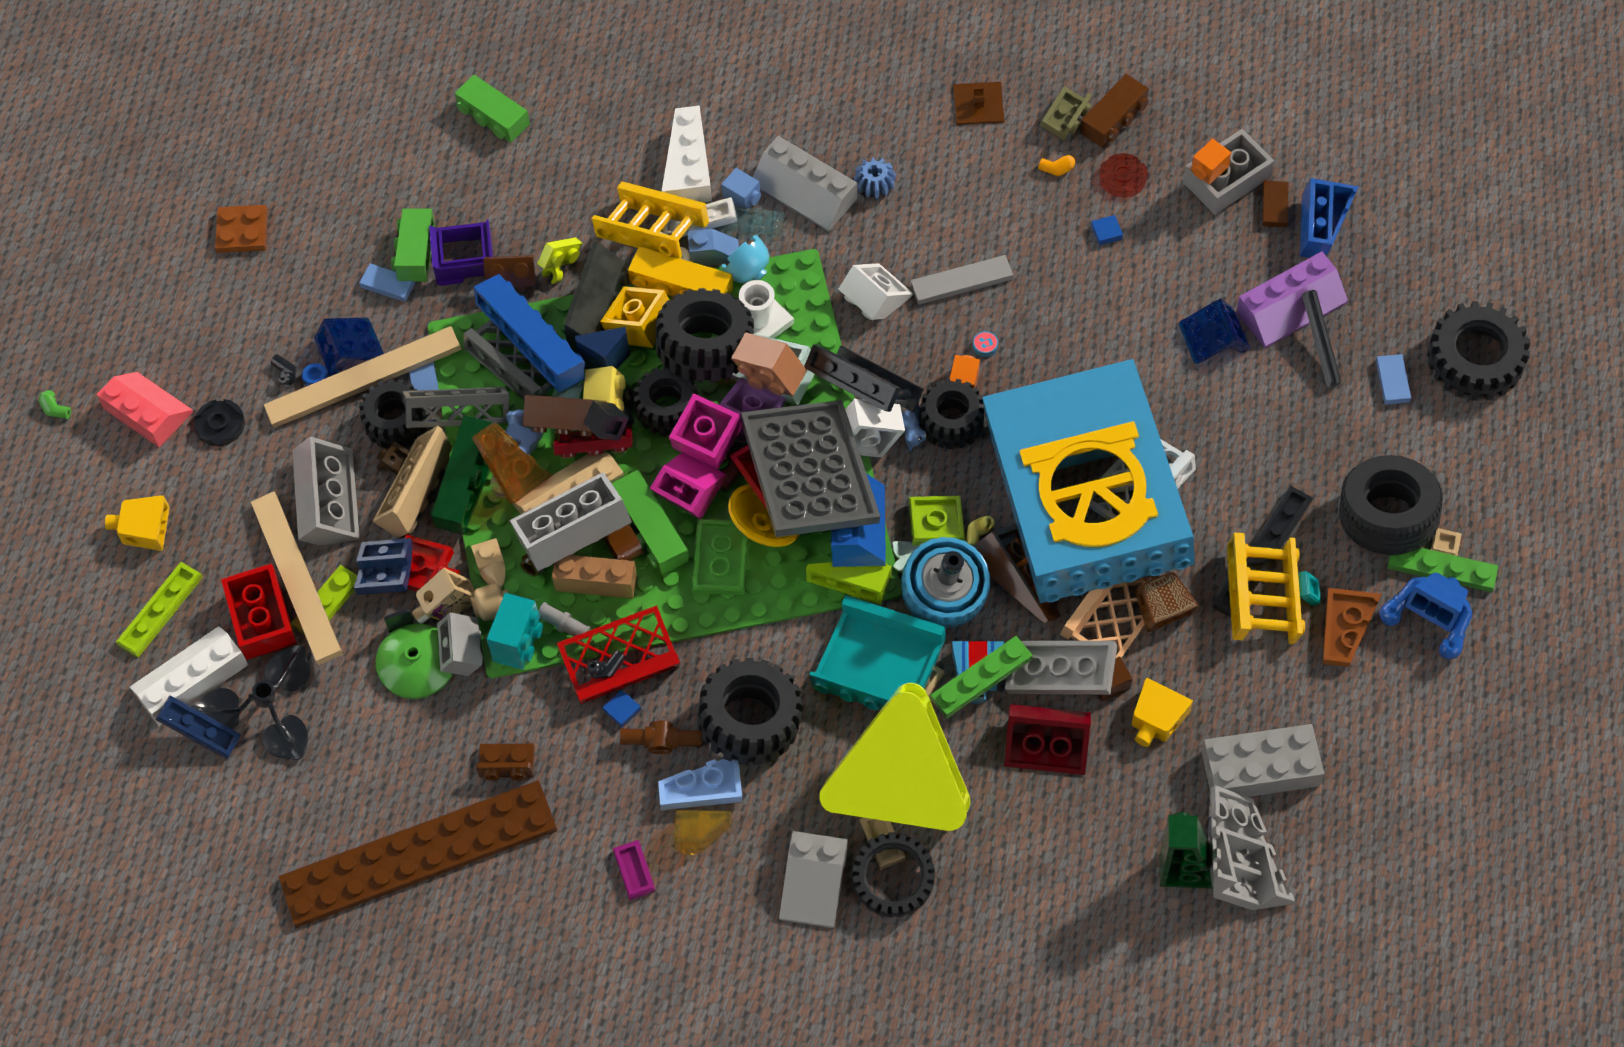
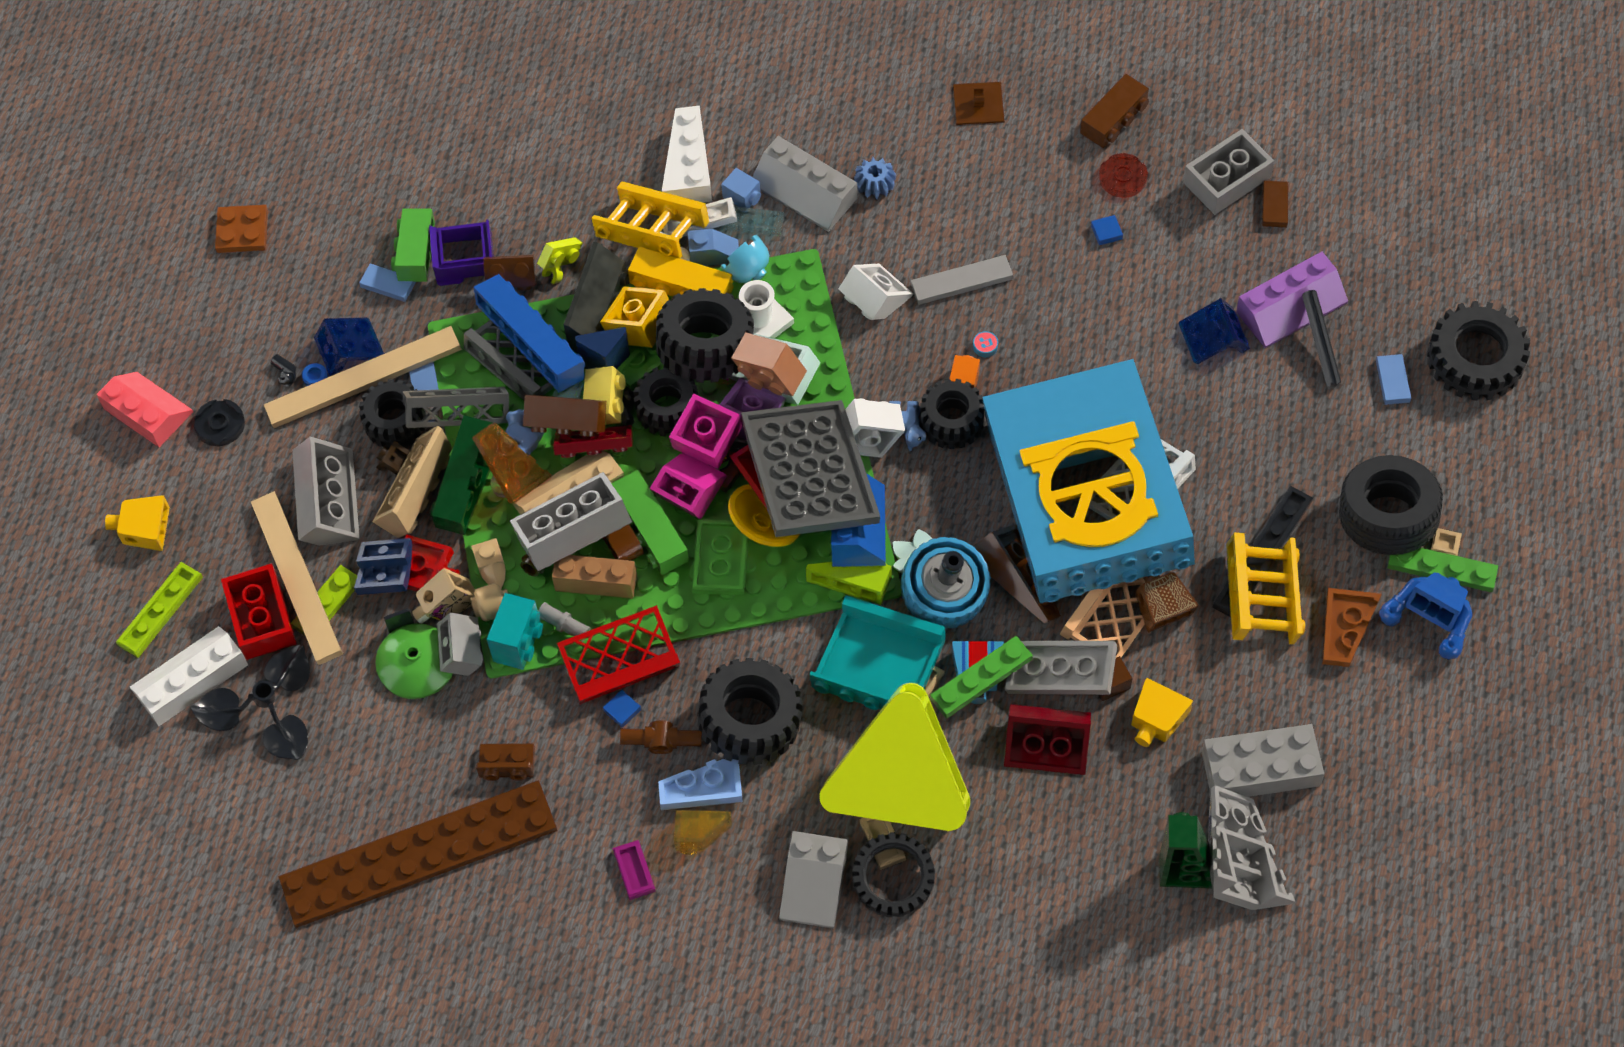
(50, 407): bright green arm -> none
(198, 727): dark blue tile -> none
(492, 109): bright green brick -> none
(606, 420): black panel -> none
(606, 669): black arm -> none
(863, 378): black fence -> none
(935, 518): lime tile -> none
(979, 528): light yellow arm -> none
(1057, 167): light orange arm -> none
(1064, 112): olive bracket -> none
(1210, 161): orange brick -> none
(1309, 588): teal tile -> none
(1323, 214): blue wedge -> none

